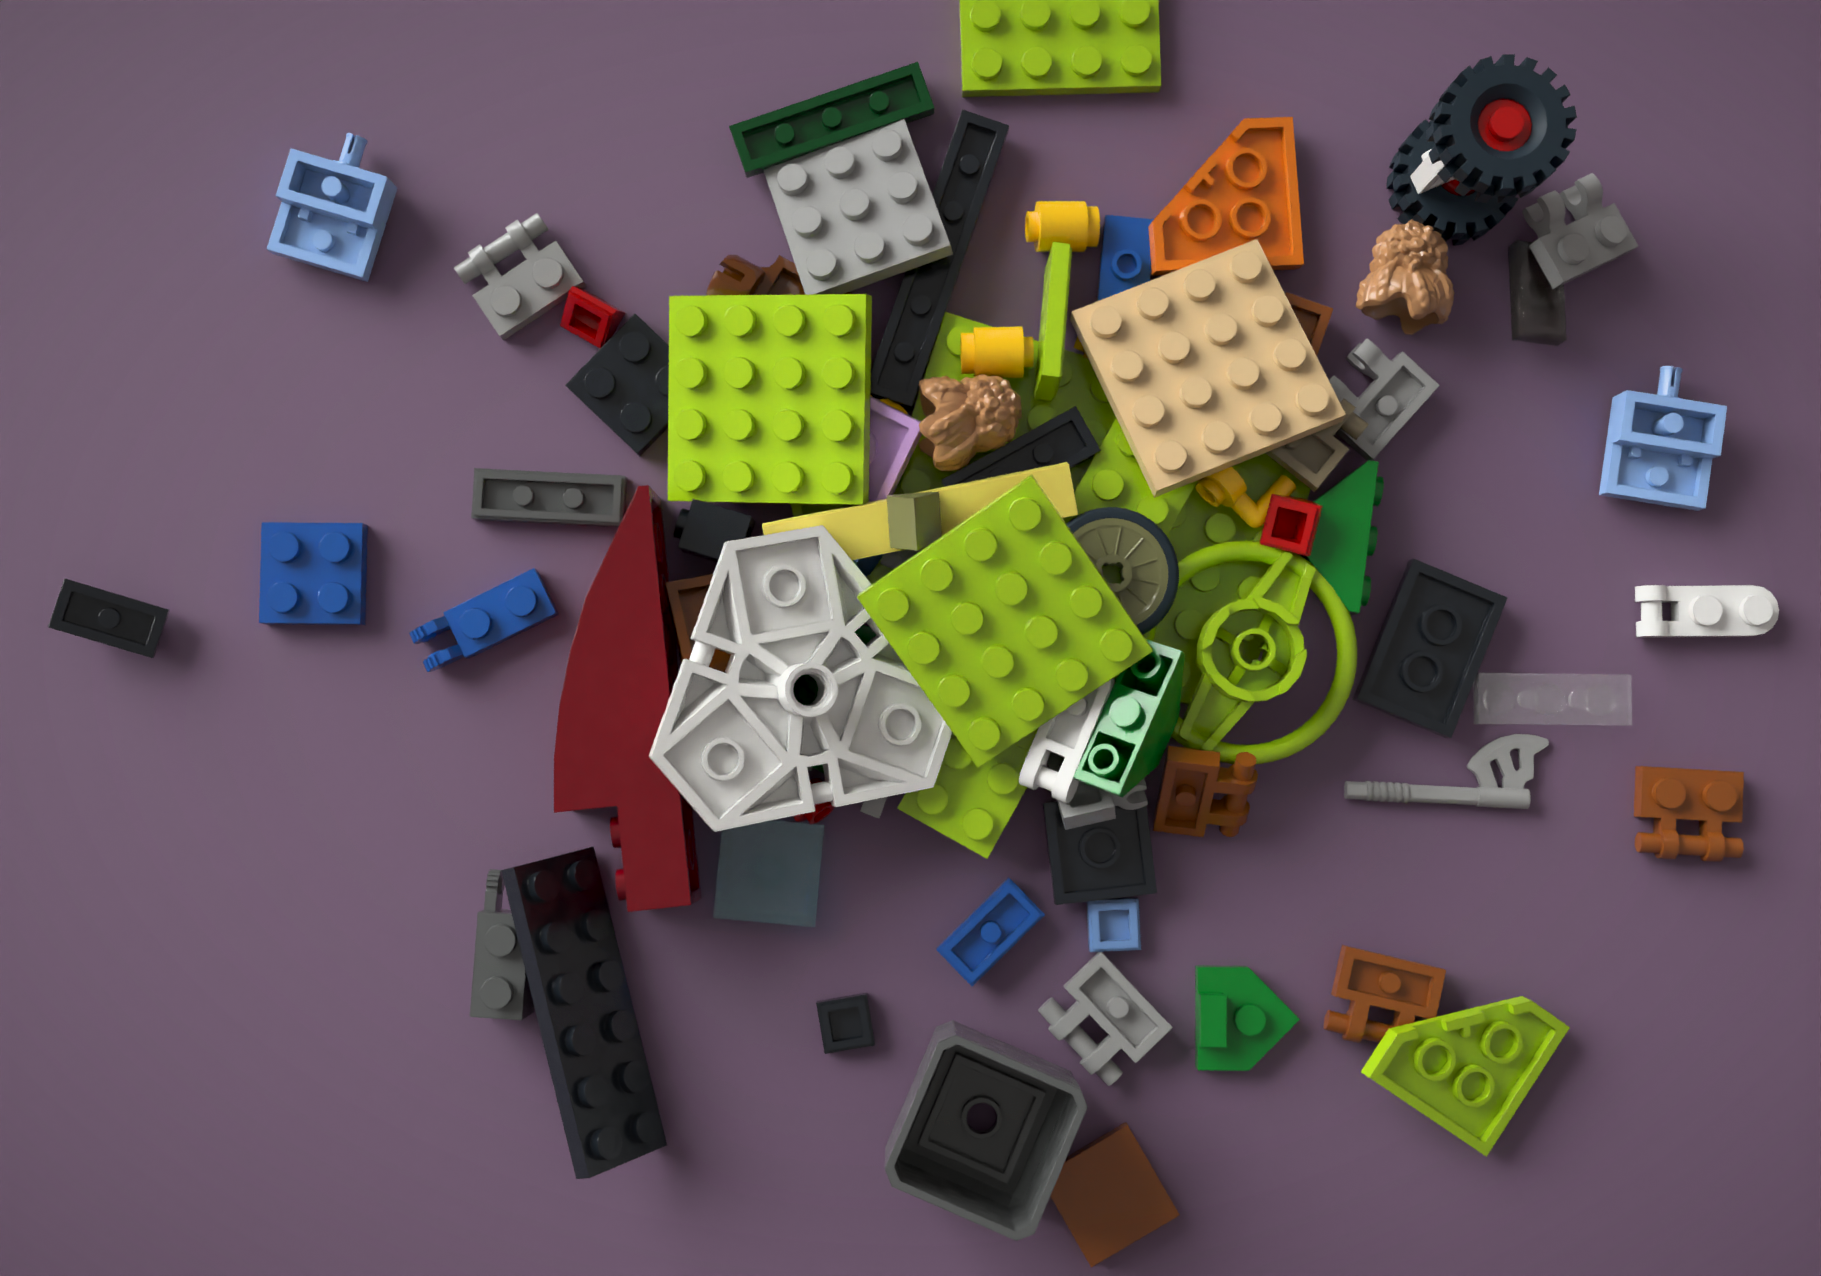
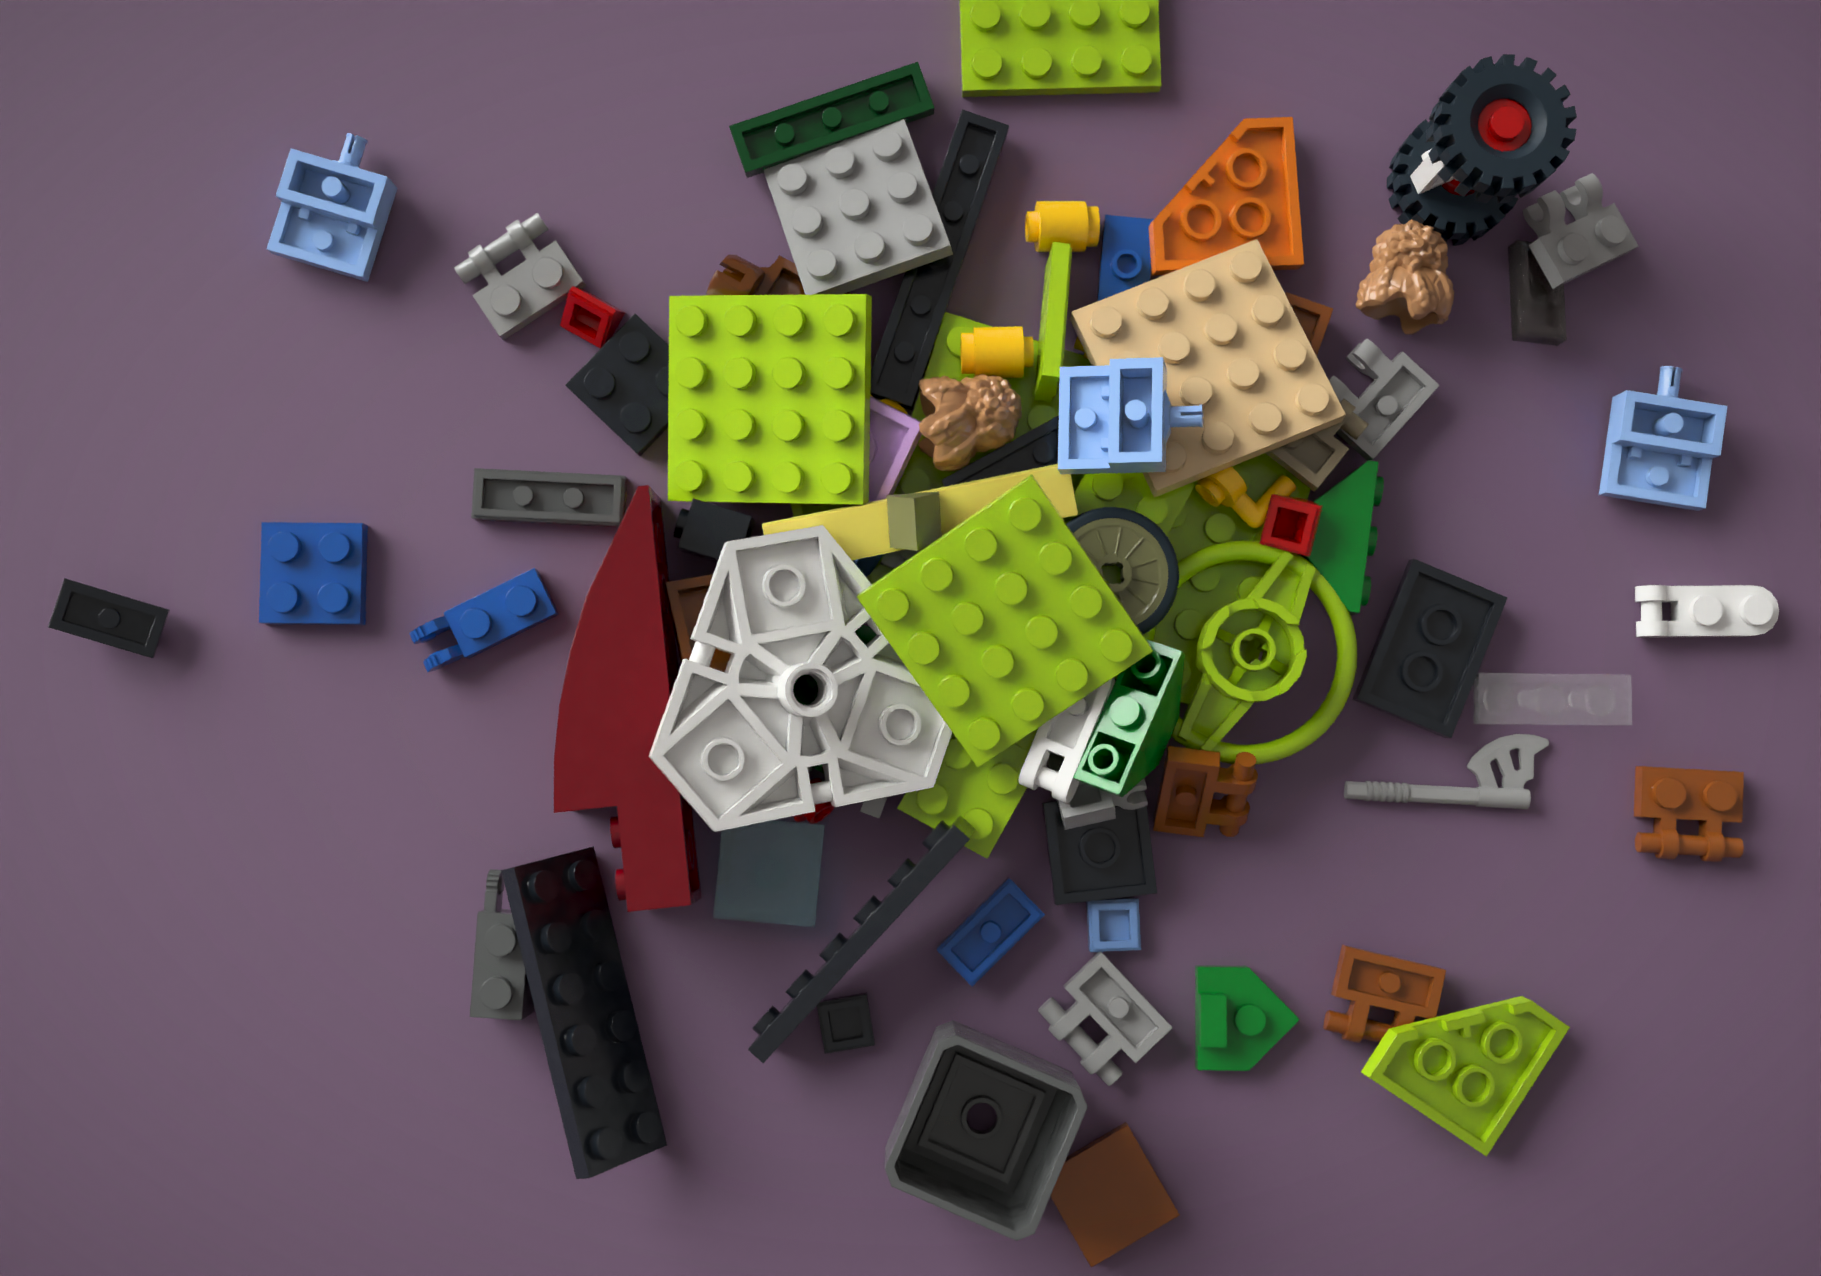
(873, 921): none -> black plate
(1118, 417): none -> light blue plate

